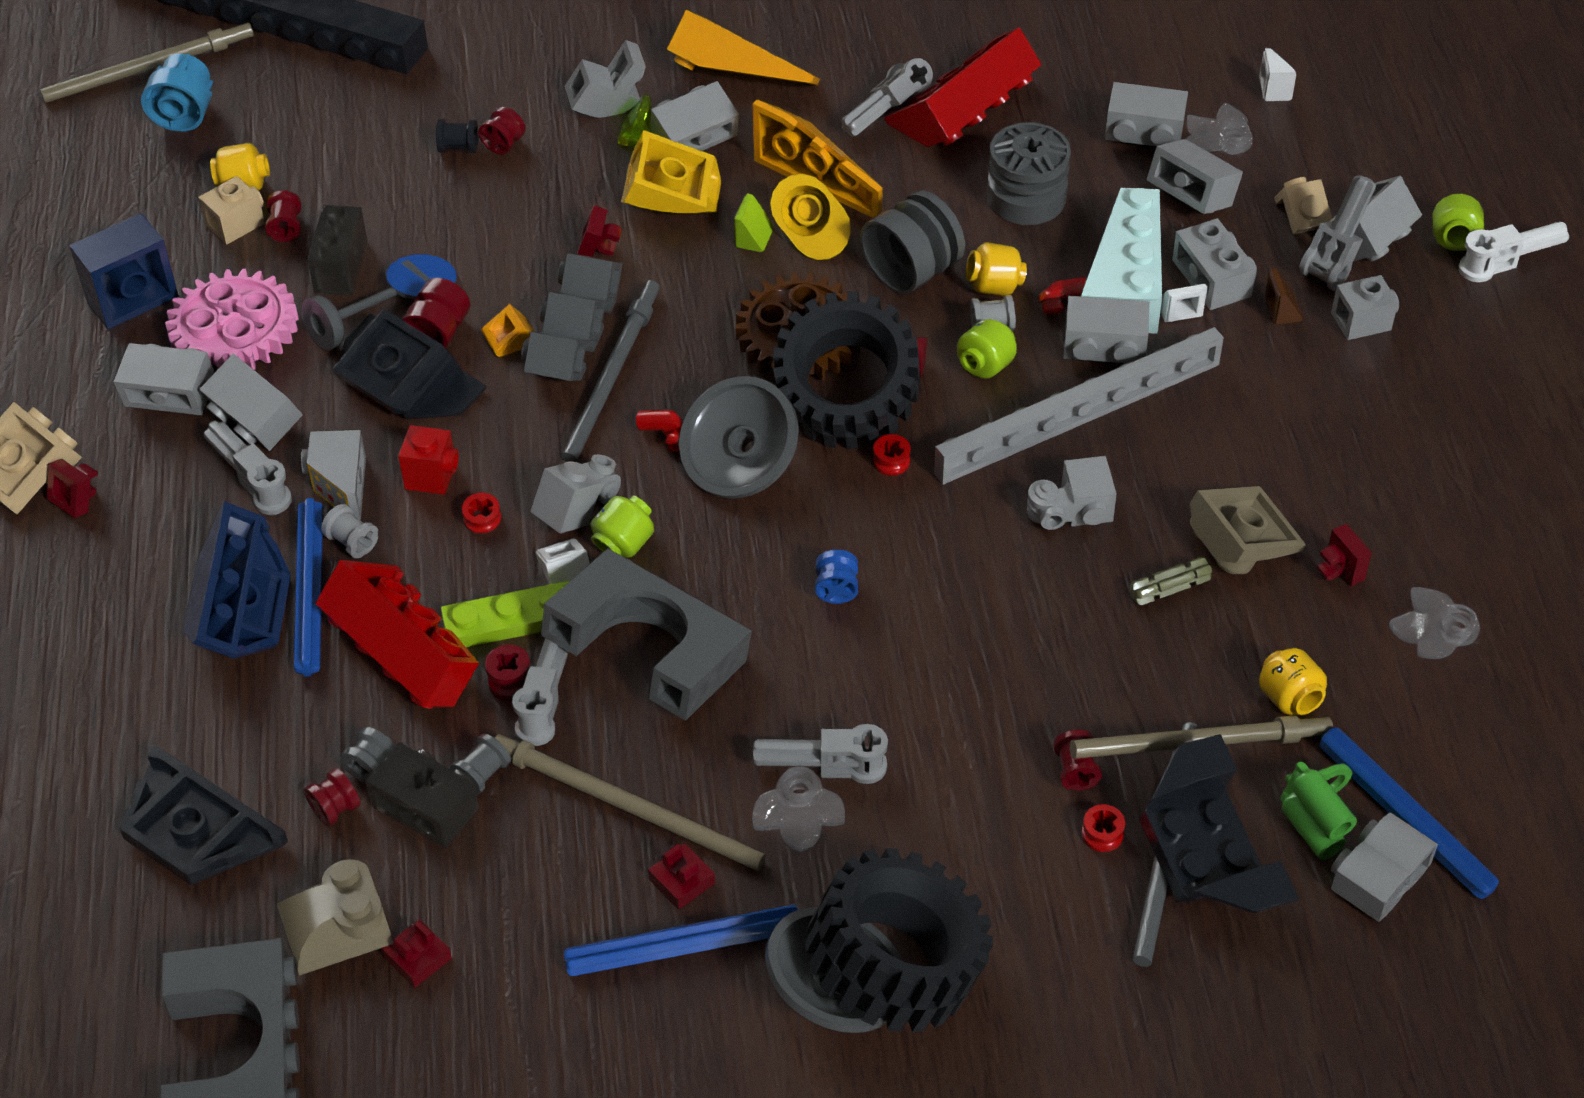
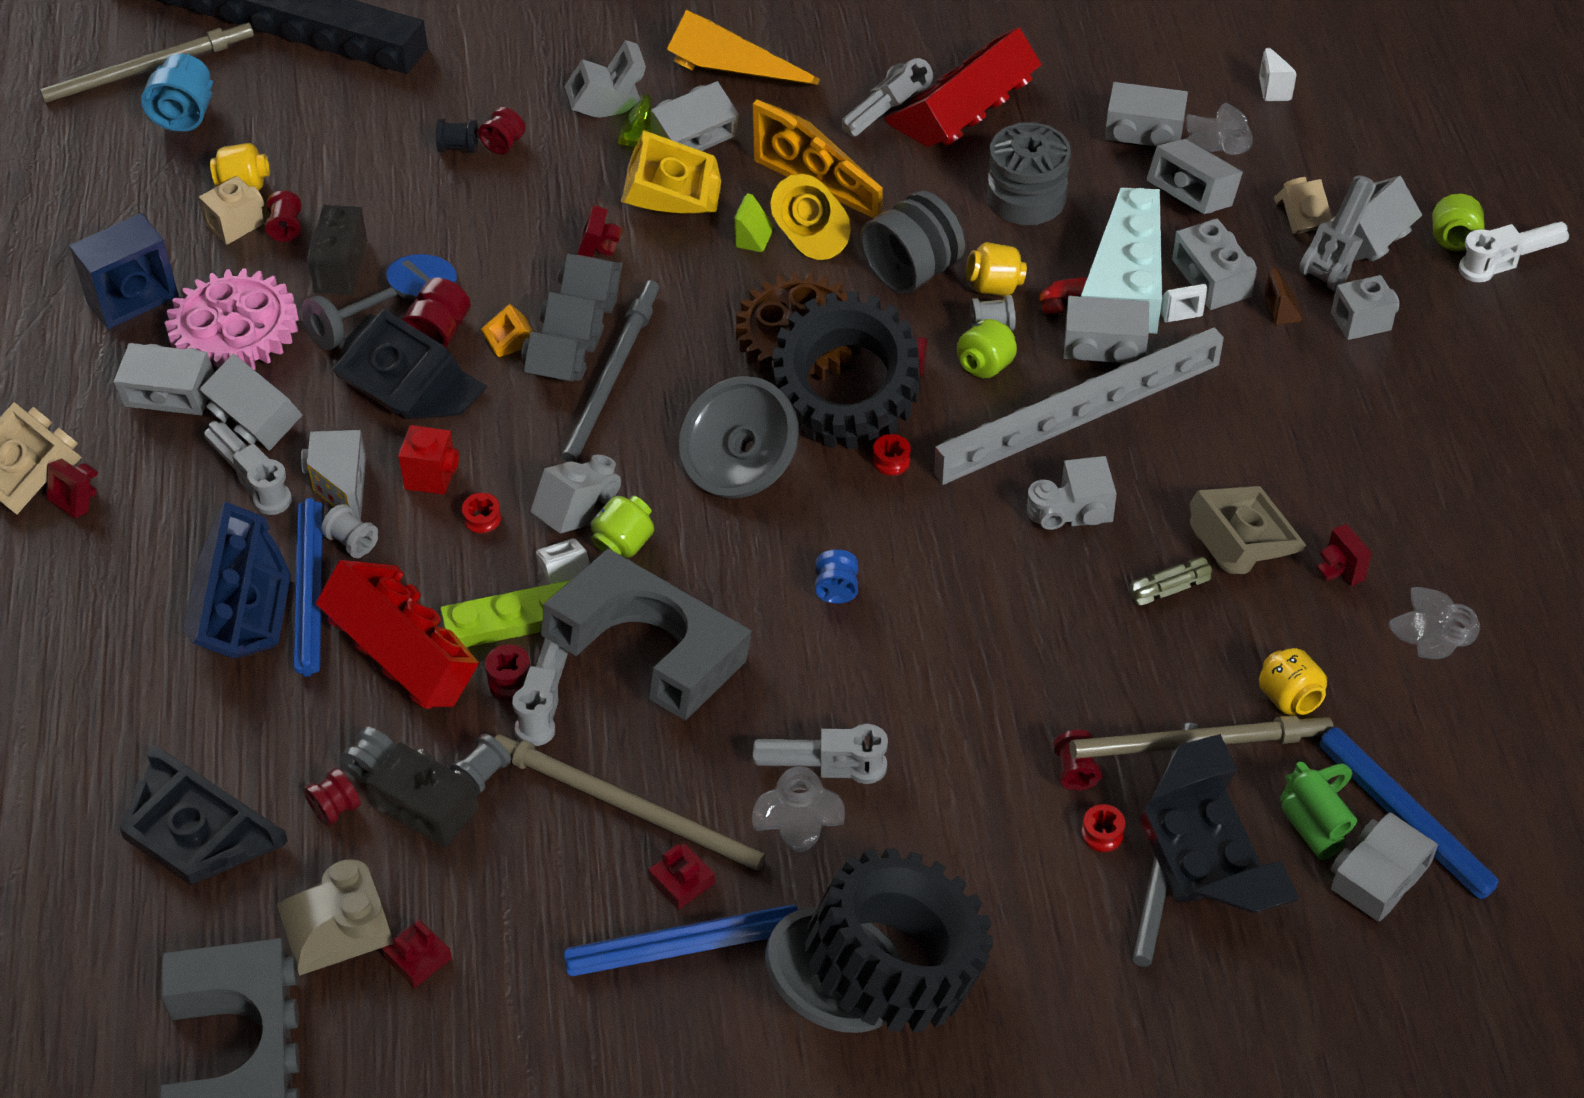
(662, 420): red arm -> none

